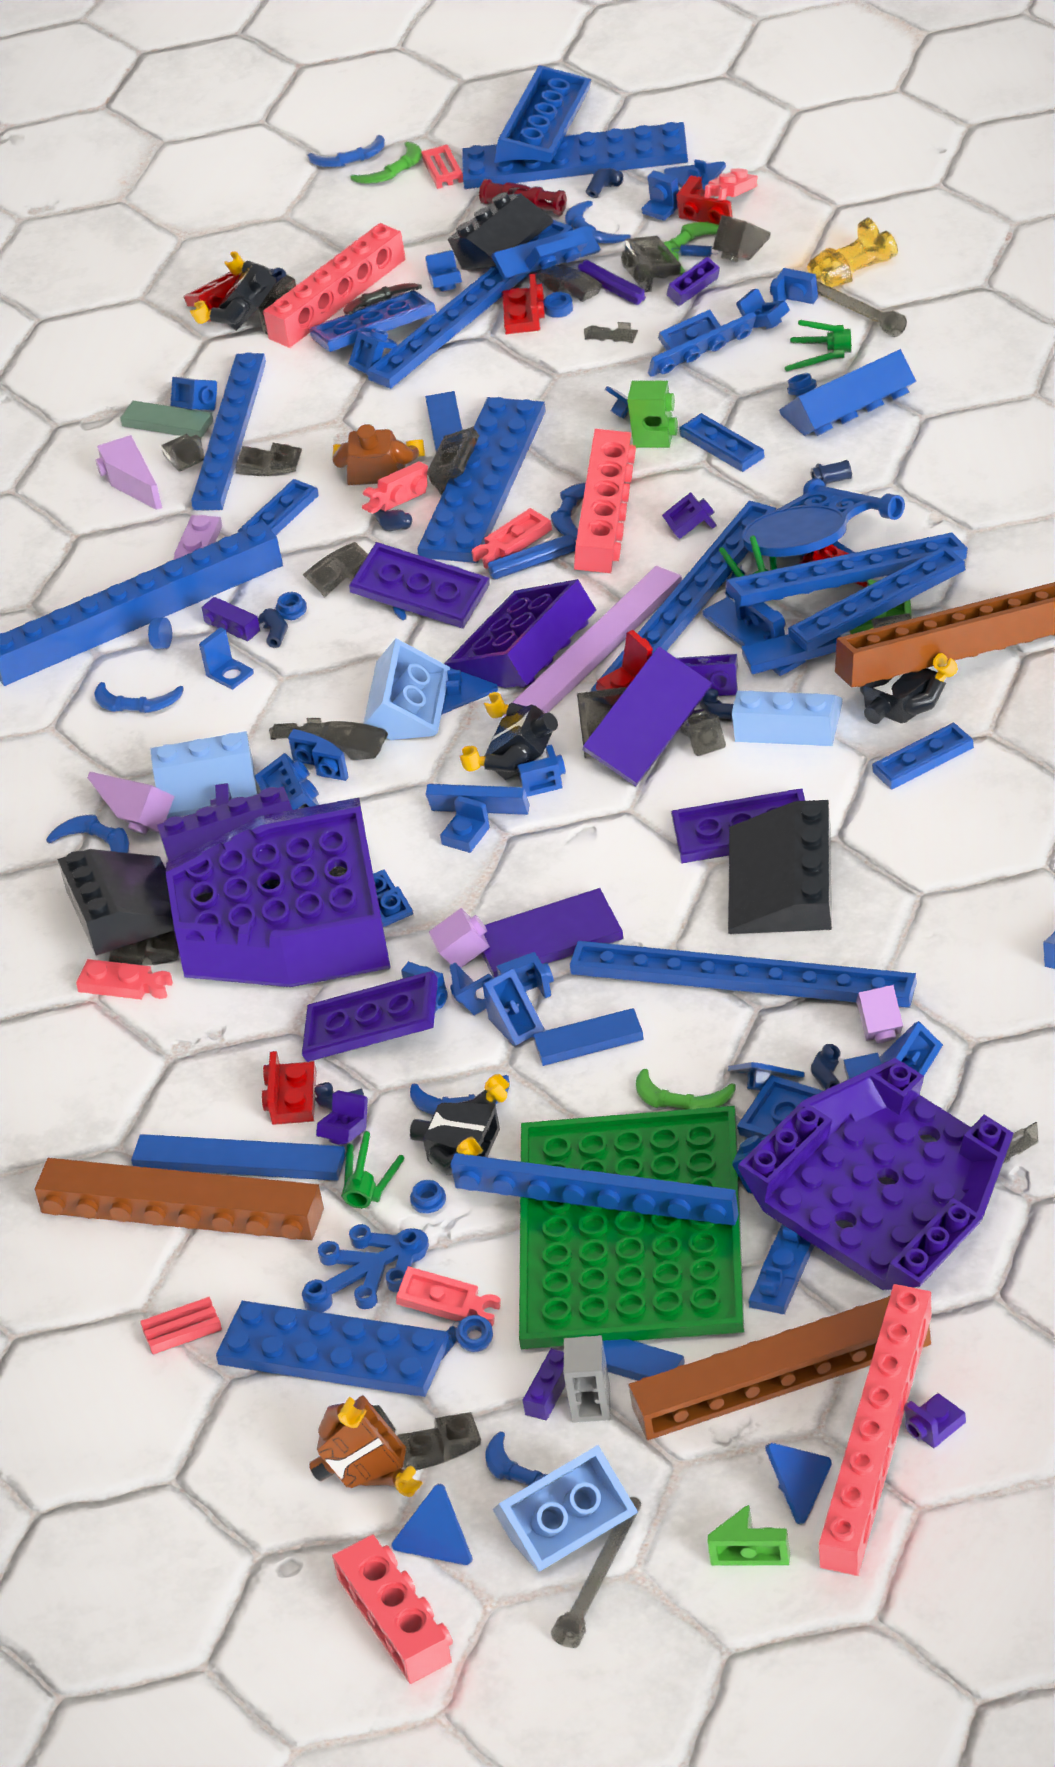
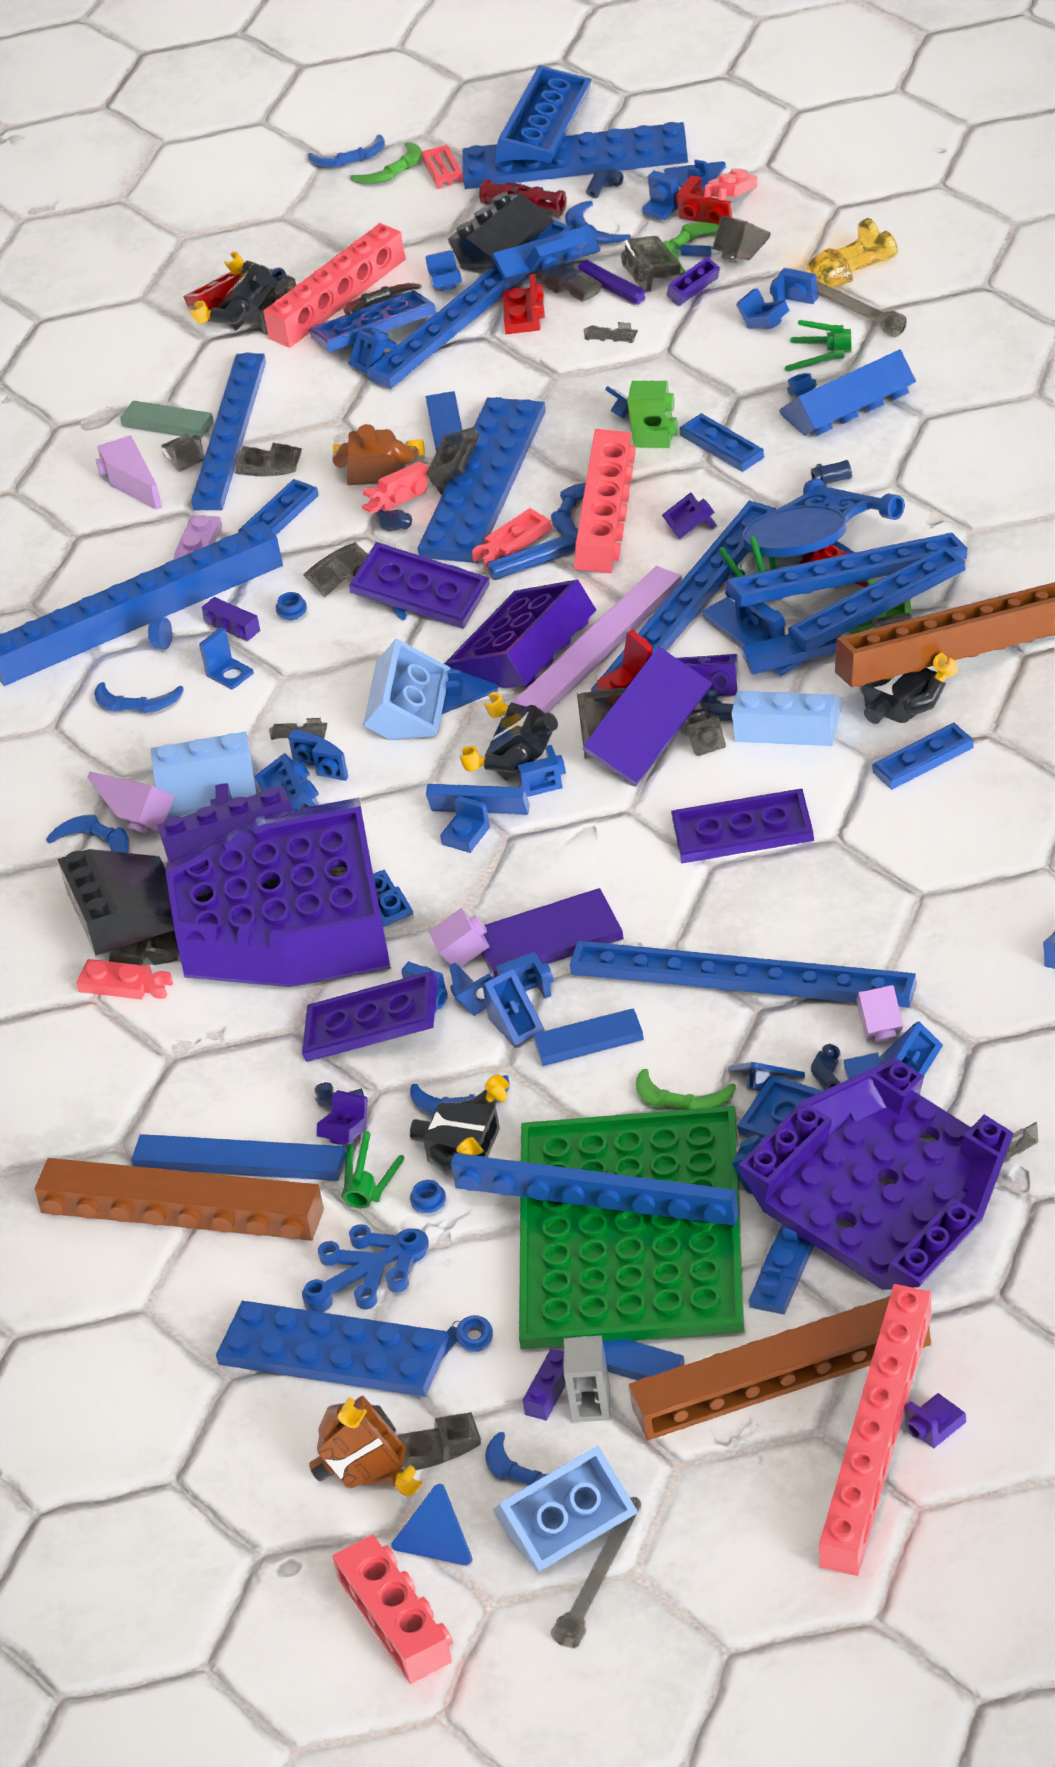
(179, 1321): coral tile -> none
(193, 393): blue bracket -> none
(277, 626): dark blue arm -> none
(289, 1091): red bracket -> none
(355, 739): clear smoke slope -> none
(444, 1296): coral plate -> none
(558, 304): blue tile -> none
(696, 336): blue bracket -> none
(742, 1545): bright green slope -> none
(781, 870): black slope -> none
(799, 1477): blue piece -> none

